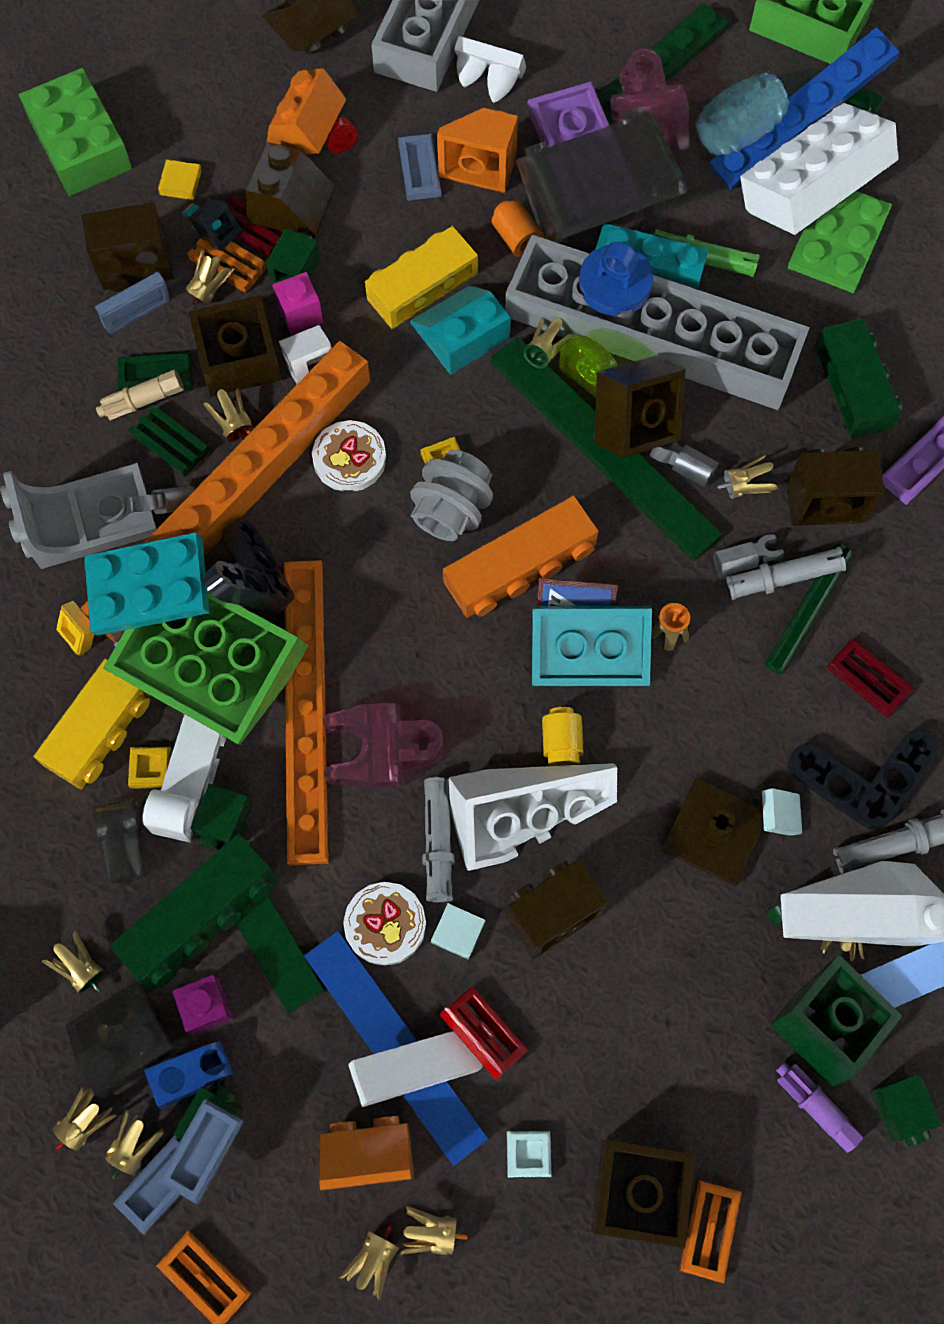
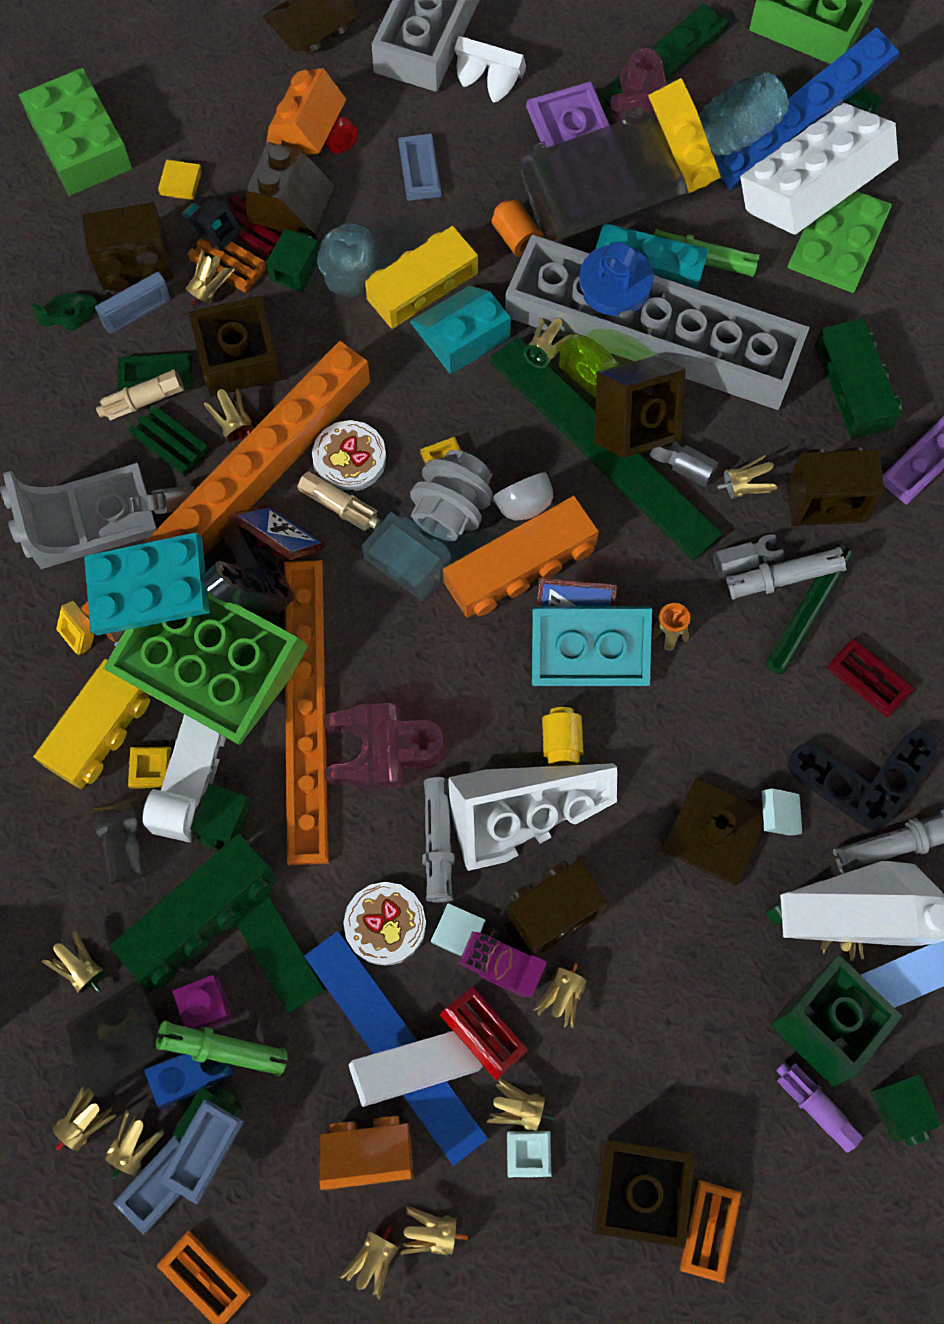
(65, 310): none -> dark green piece
(204, 1045): none -> bright green pin
(278, 532): none -> piece
(298, 303): dark pink brick -> none
(304, 350): white panel -> none
(338, 501): none -> tan piece
(347, 259): none -> clear light blue hair
(407, 555): none -> clear light blue brick
(479, 149): orange slope -> none
(502, 964): none -> magenta leg
(520, 1107): none -> pearl gold piece
(525, 497): none -> light grey cap
(565, 991): none -> pearl gold piece
(685, 134): none -> yellow brick

